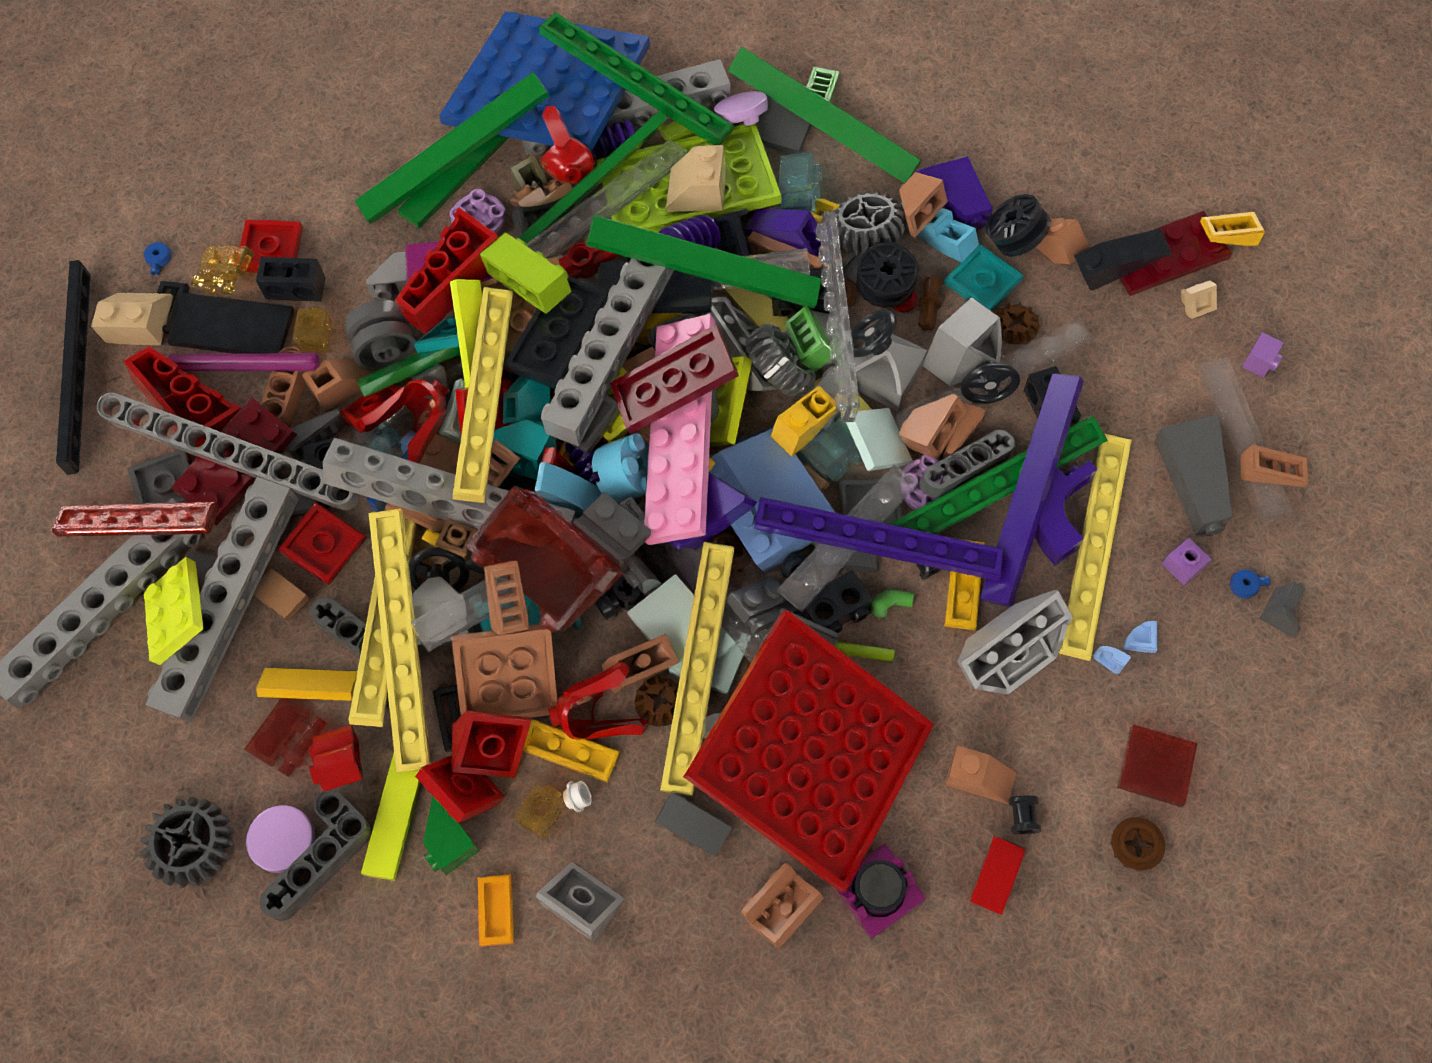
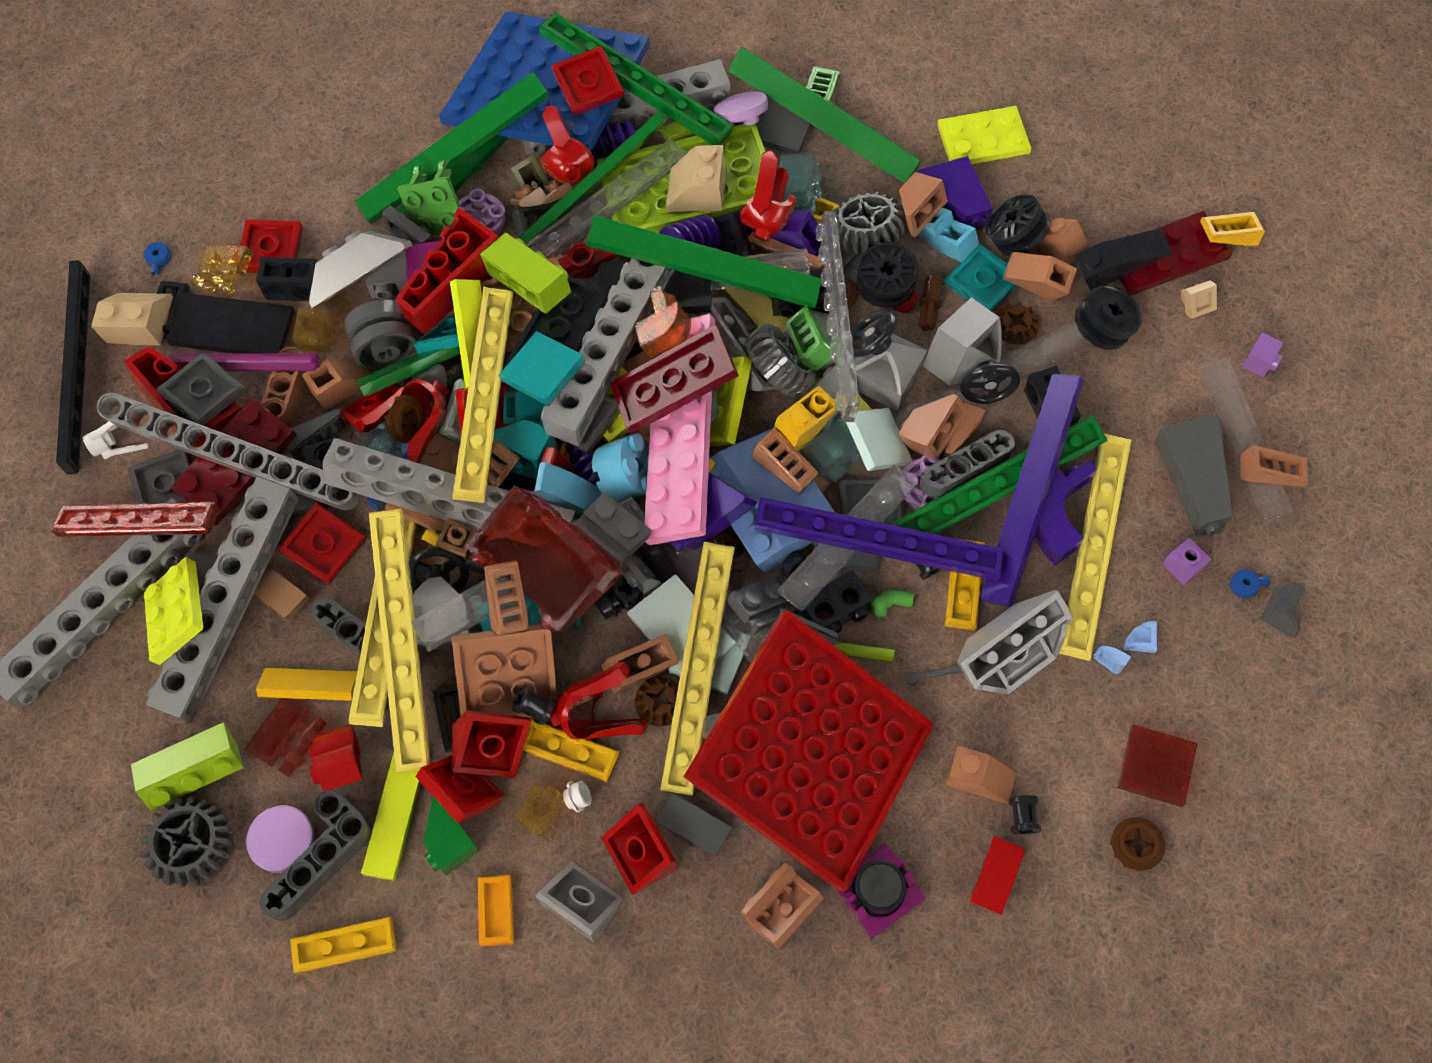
(101, 442): none -> white plant
(186, 766): none -> lime brick
(201, 390): none -> dark grey tile
(343, 945): none -> yellow tile
(352, 262): none -> wedge
(402, 227): none -> dark grey plate
(413, 415): none -> reddish brown gear
(430, 202): none -> bright green plate
(533, 705): none -> black bush
(542, 368): none -> teal tile
(587, 80): none -> red tile
(639, 850): none -> red slope
(664, 328): none -> clear orange brick
(765, 209): none -> red piece
(784, 448): none -> nougat slope
(912, 677): none -> dark grey hinge
(985, 135): none -> neon yellow plate
(1040, 274): none -> nougat slope
(1108, 317): none -> black wheel

